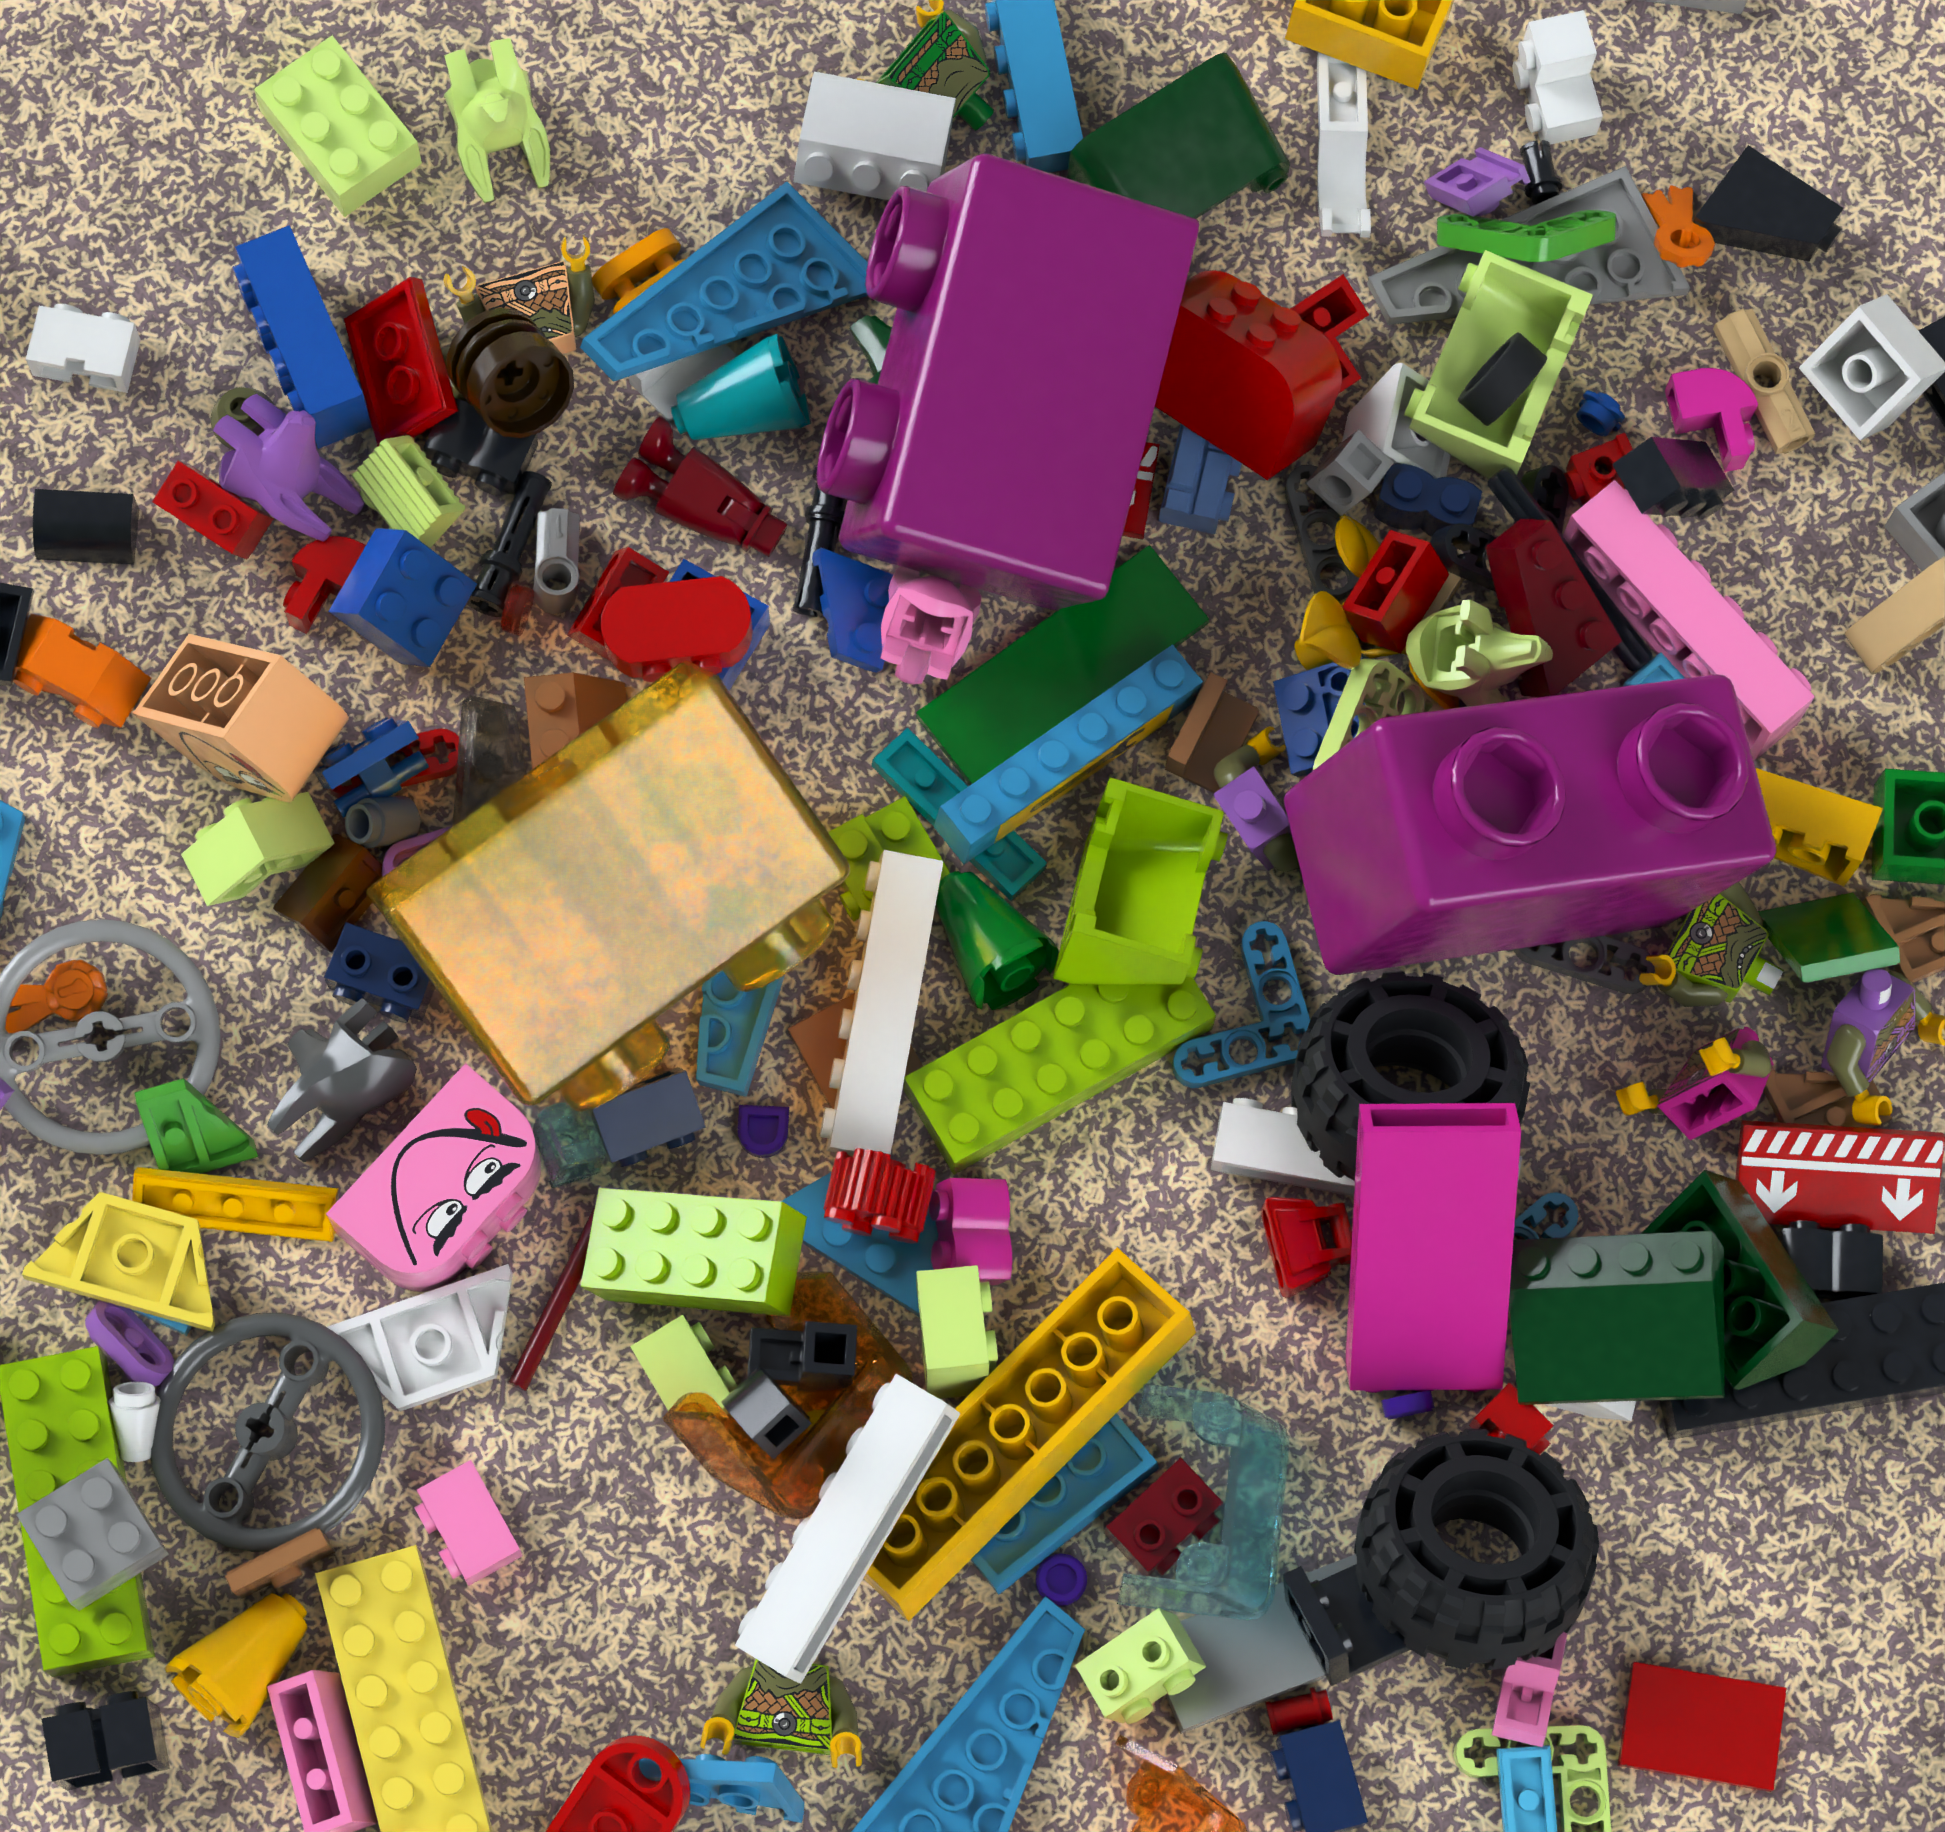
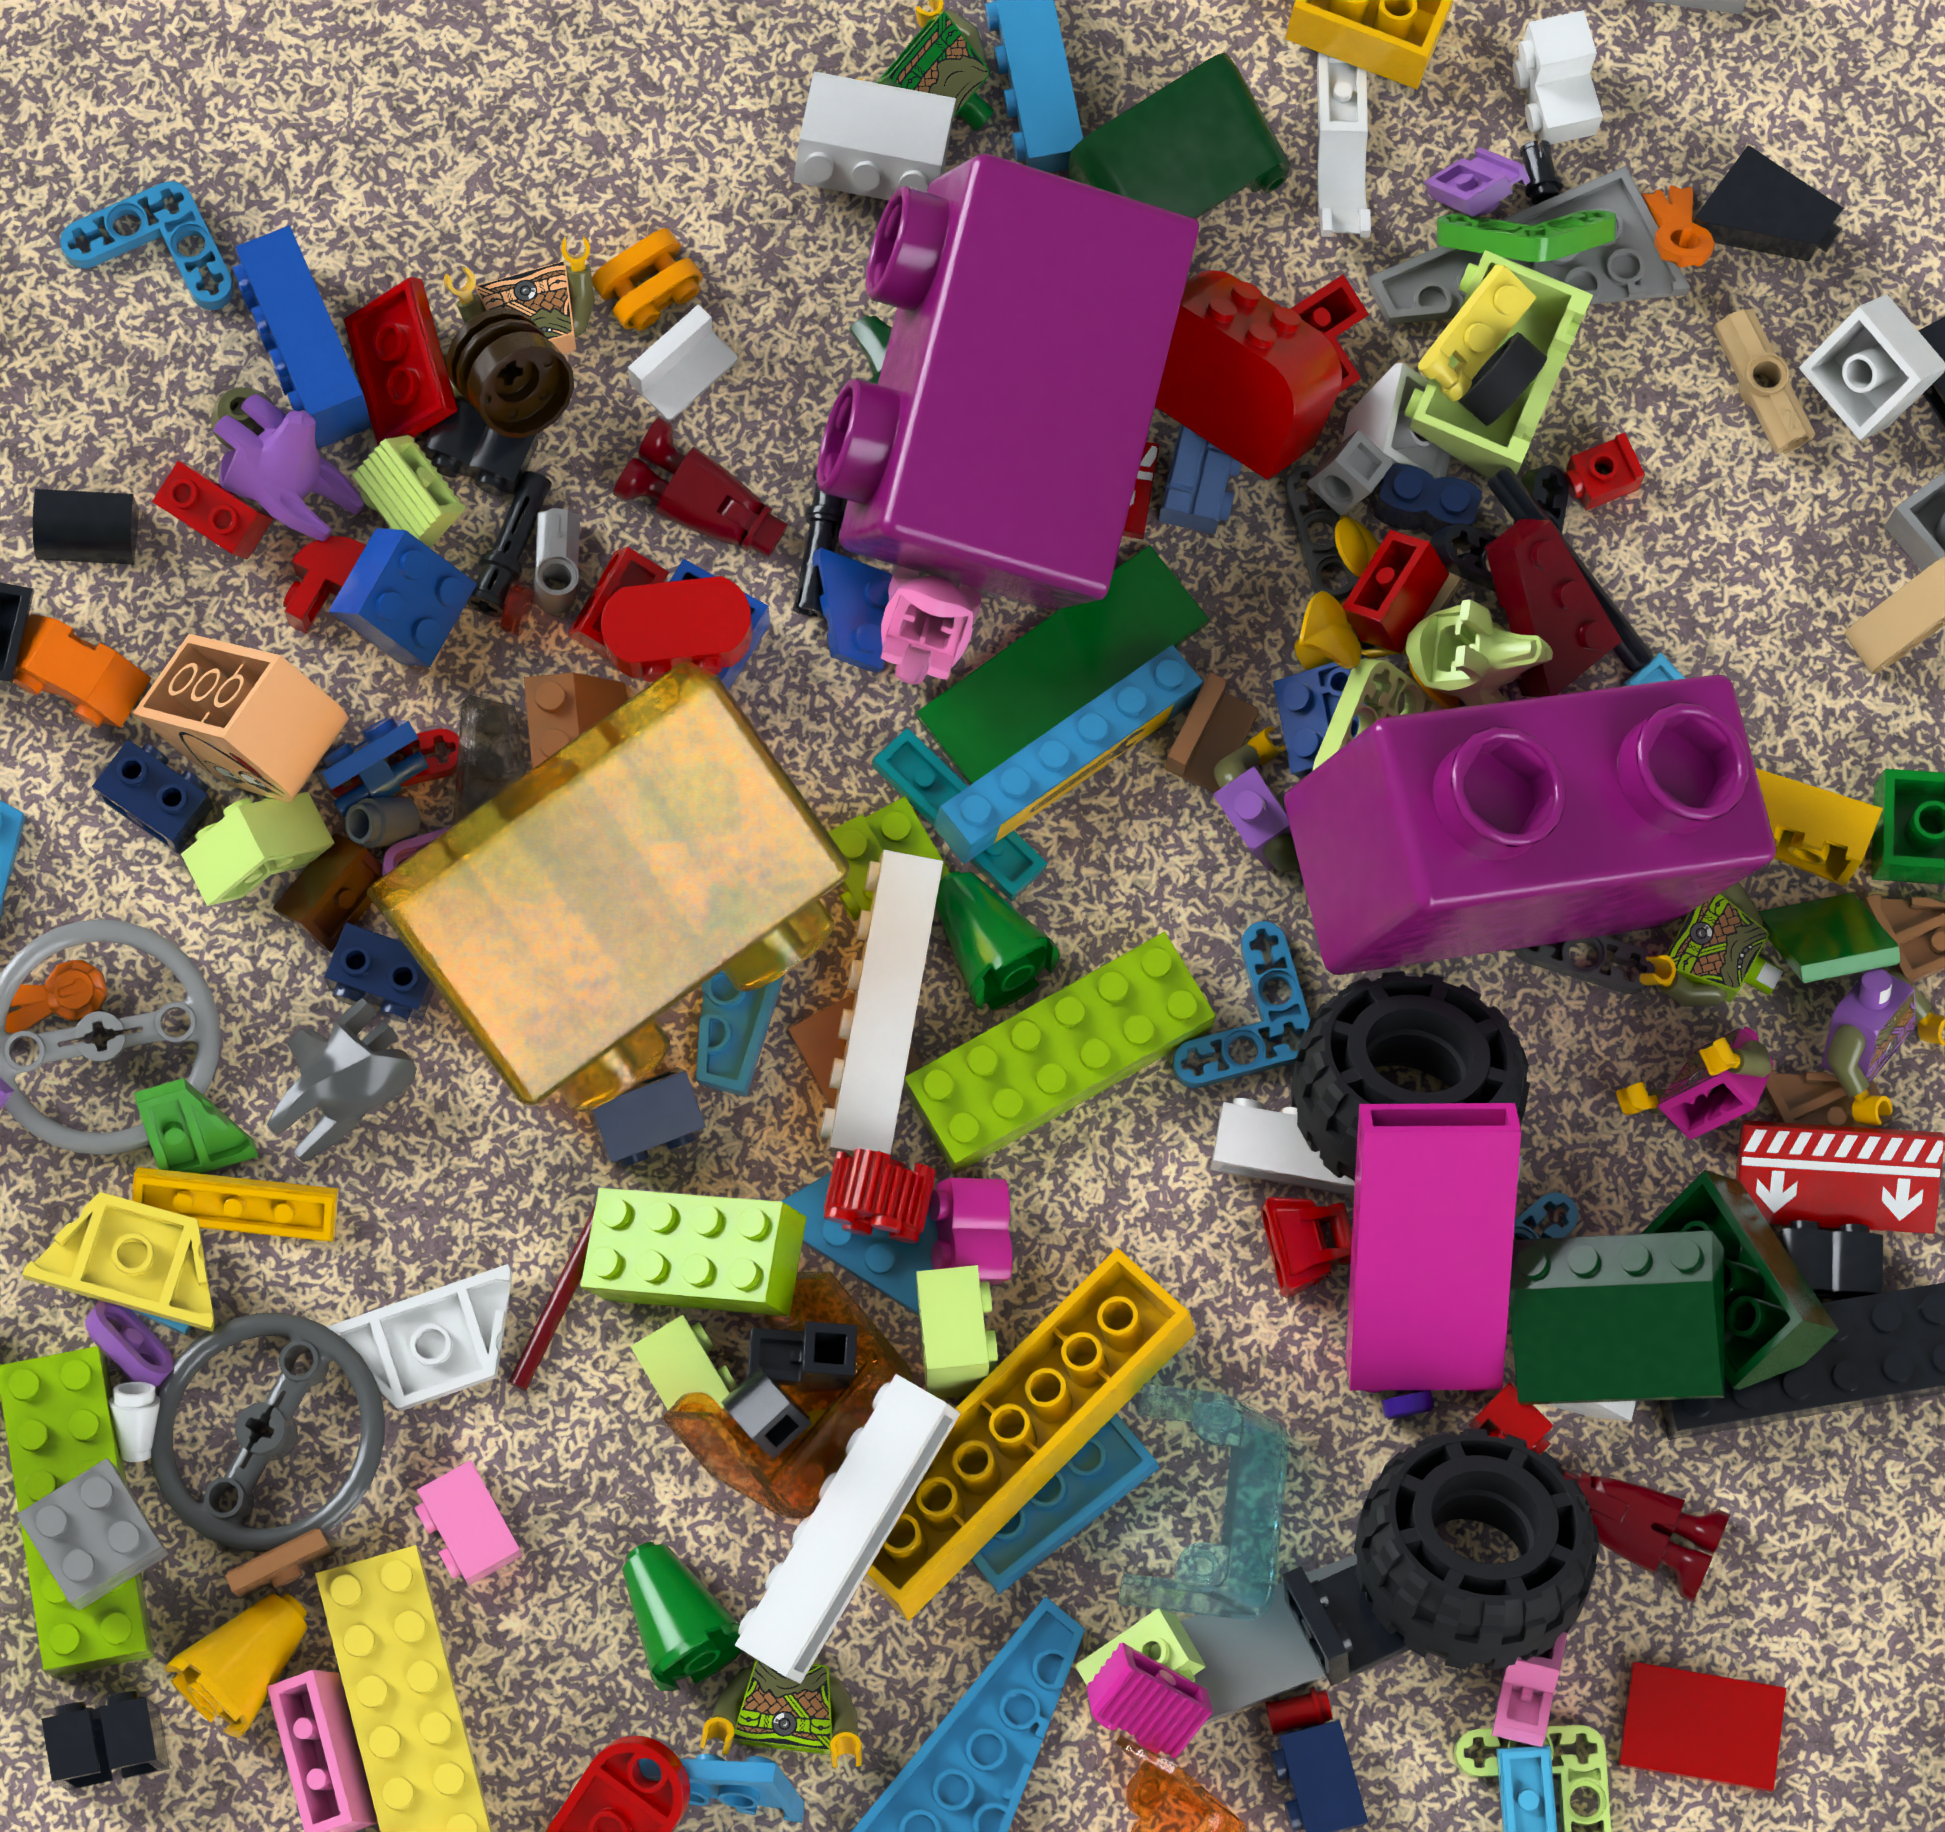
(85, 345): white brick -> none
(154, 795): none -> dark blue brick
(169, 226): none -> dark azure beam
(338, 126): yellowish green brick -> none
(442, 1187): bright pink brick -> none
(493, 114): yellowish green piece -> none
(579, 1158): clear light blue brick -> none
(677, 1618): none -> green cone
(745, 395): teal cone -> none
(749, 278): dark azure wing -> none
(763, 1129): dark purple tile -> none
(1061, 1579): dark purple tile -> none
(1139, 889): lime windscreen -> none
(1148, 1701): none -> dark pink brick
(1164, 1519): dark red brick -> none
(1476, 331): none -> light yellow plate
(1600, 413): blue plate -> none
(1639, 1526): none -> dark red piece
(1674, 478): black brick -> none
(1684, 615): bright pink brick -> none
(1716, 401): dark pink brick -> none

